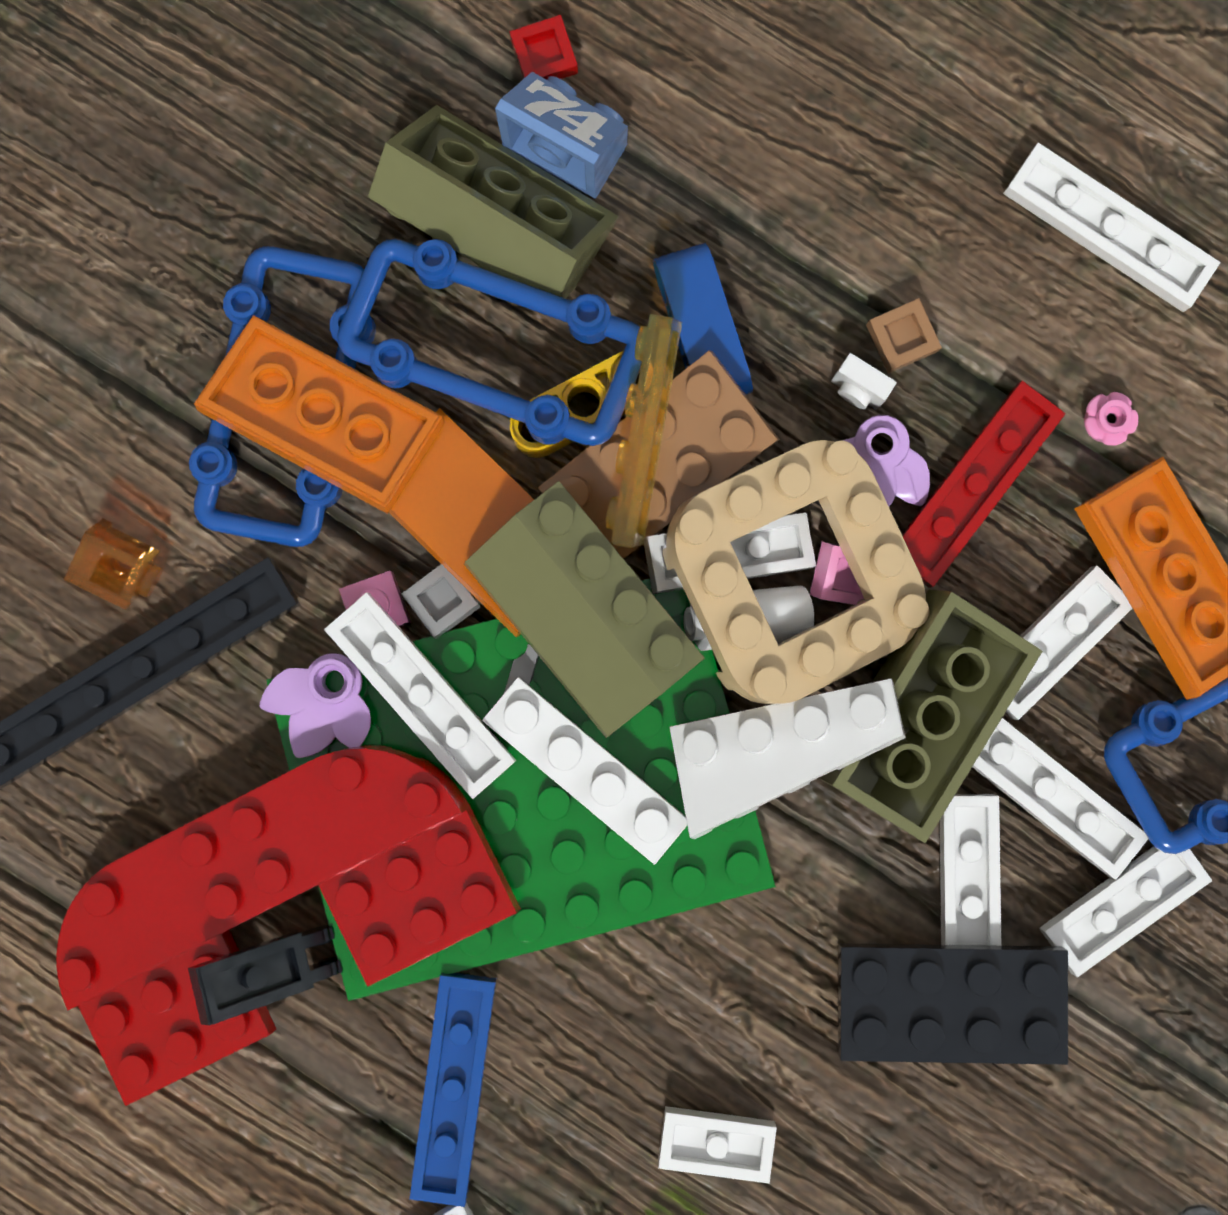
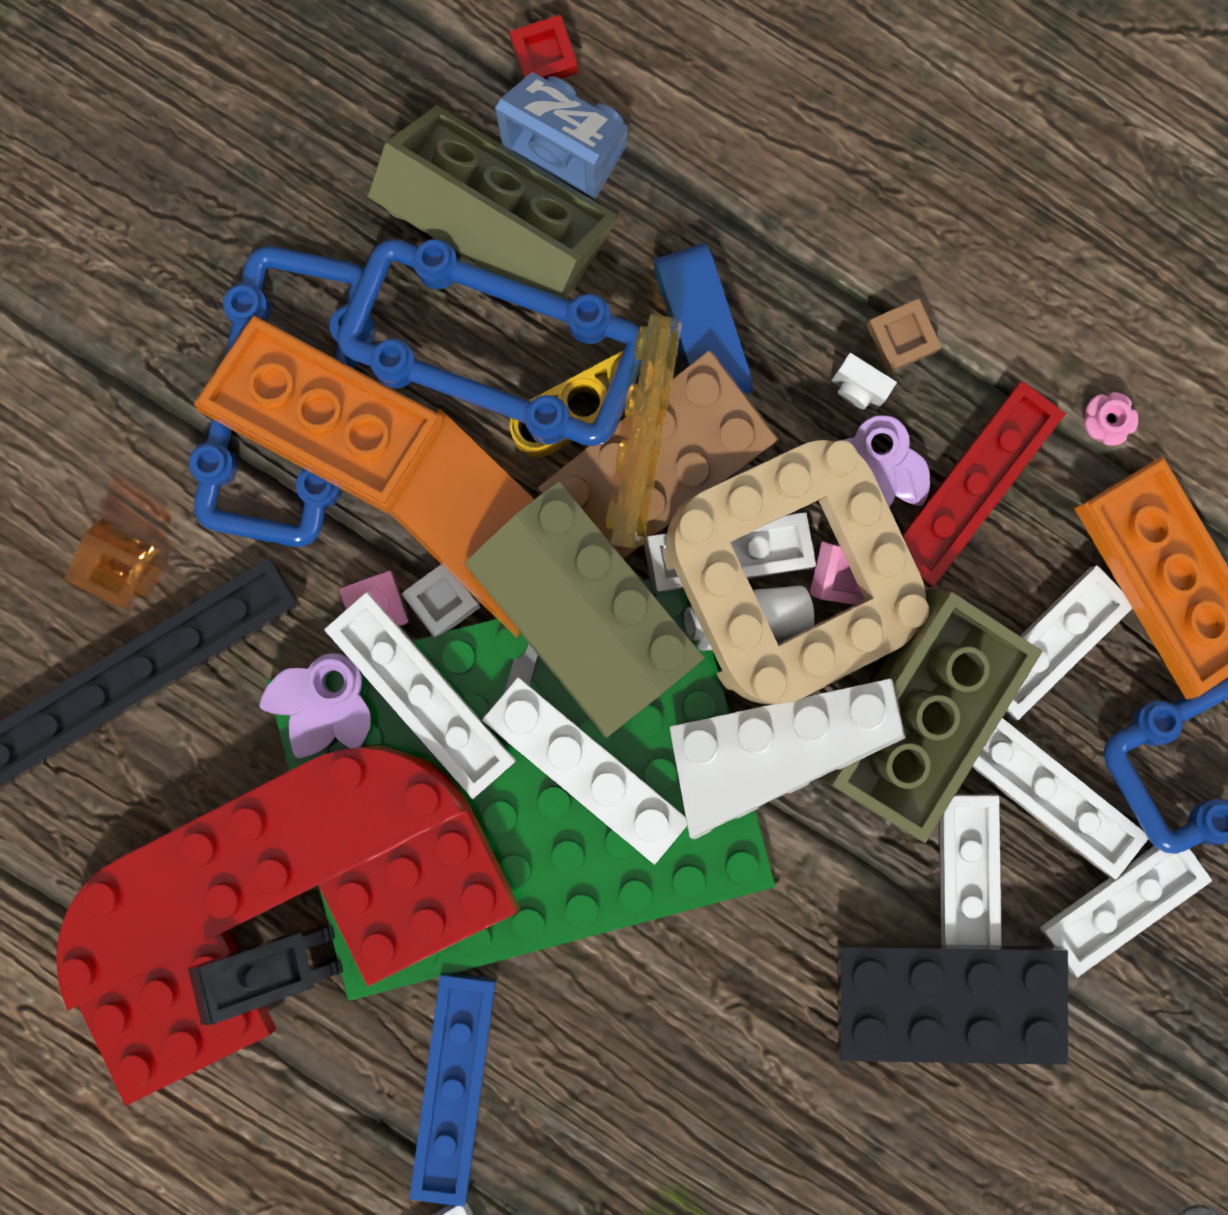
(717, 1144): white plate -> none
(1111, 228): white plate -> none

